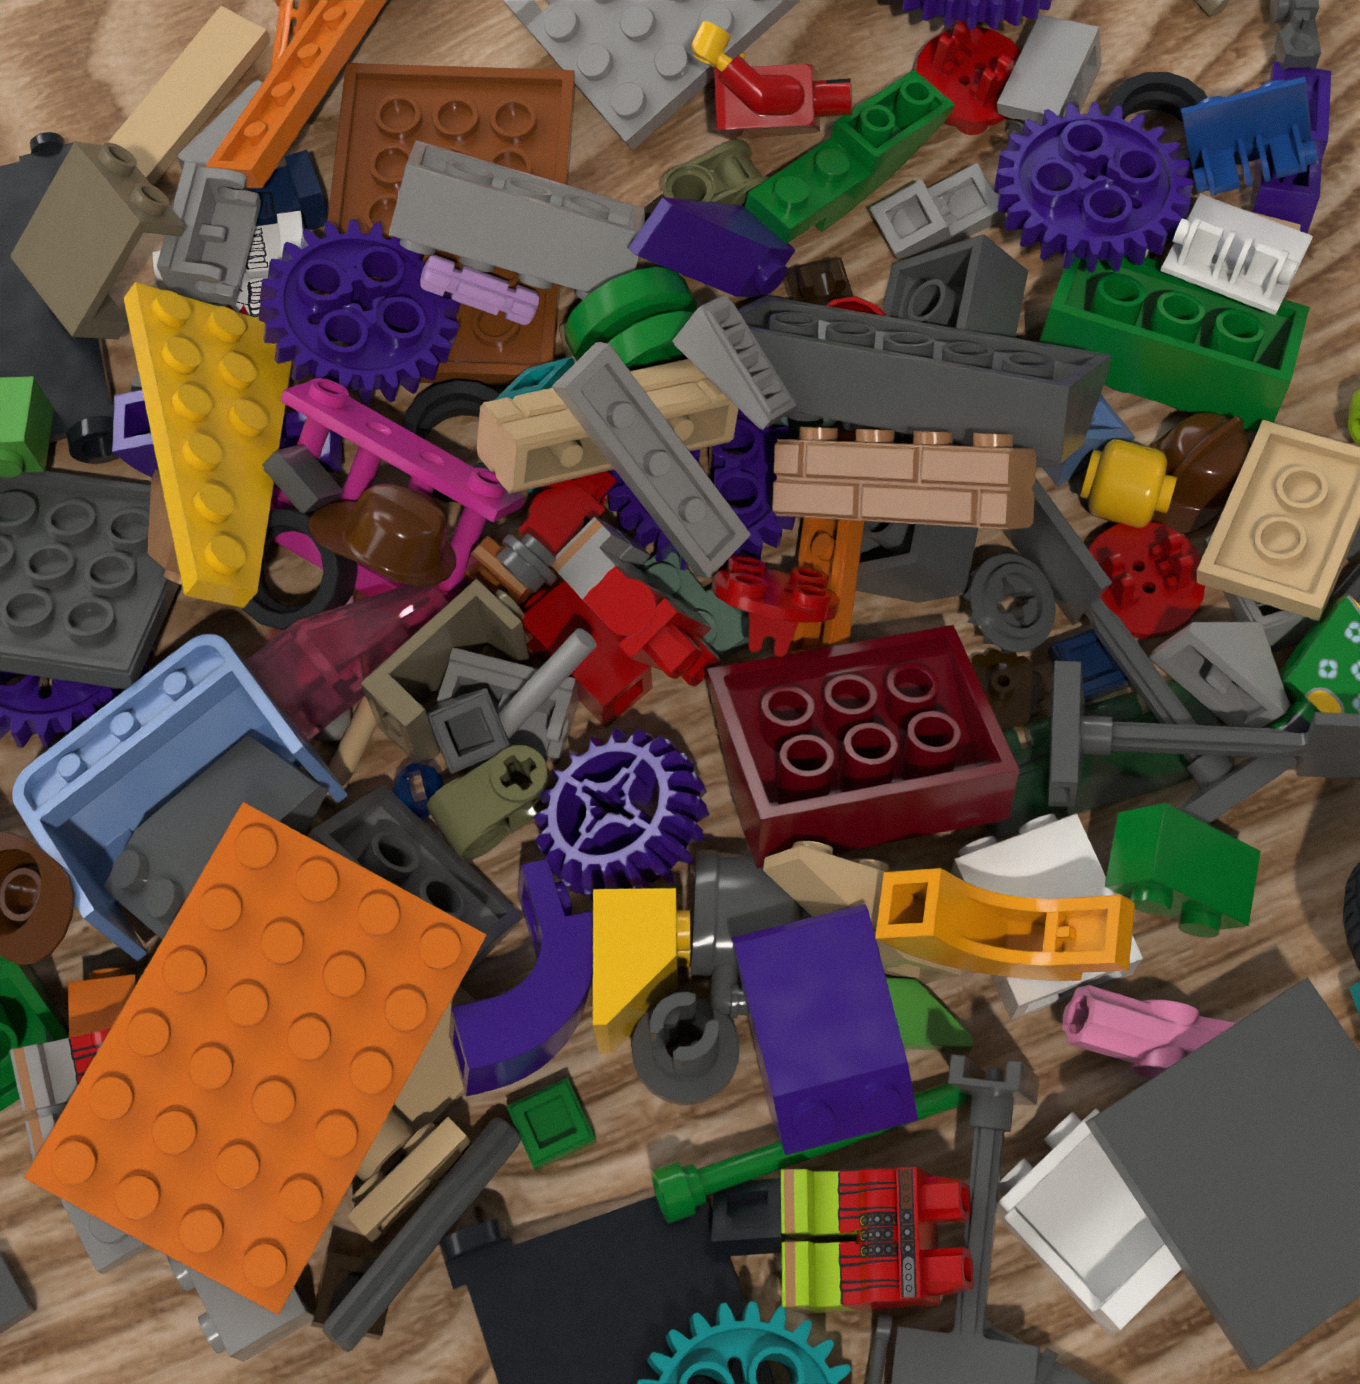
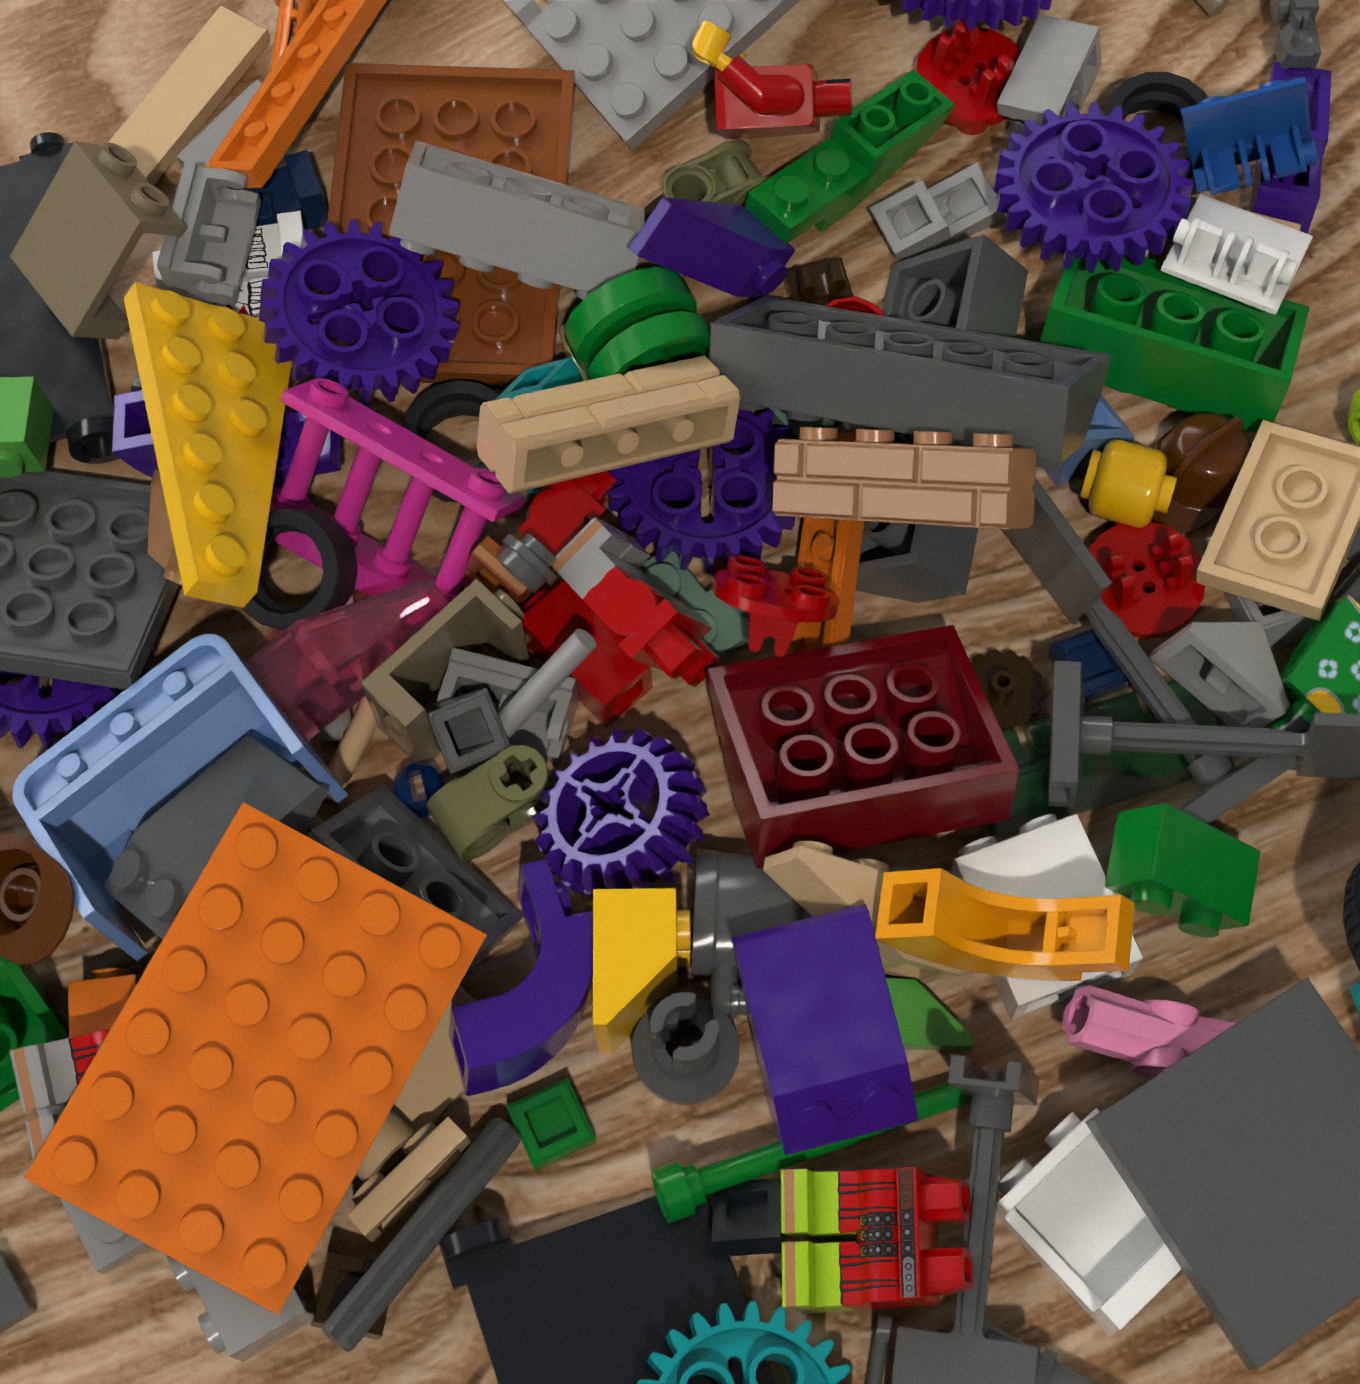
(302, 478): dark grey tile -> none
(391, 532): reddish brown piece -> none
(479, 290): lavender axle -> none
(651, 459): light grey plate -> none
(733, 360): light grey slope -> none
(1026, 624): dark grey gear -> none

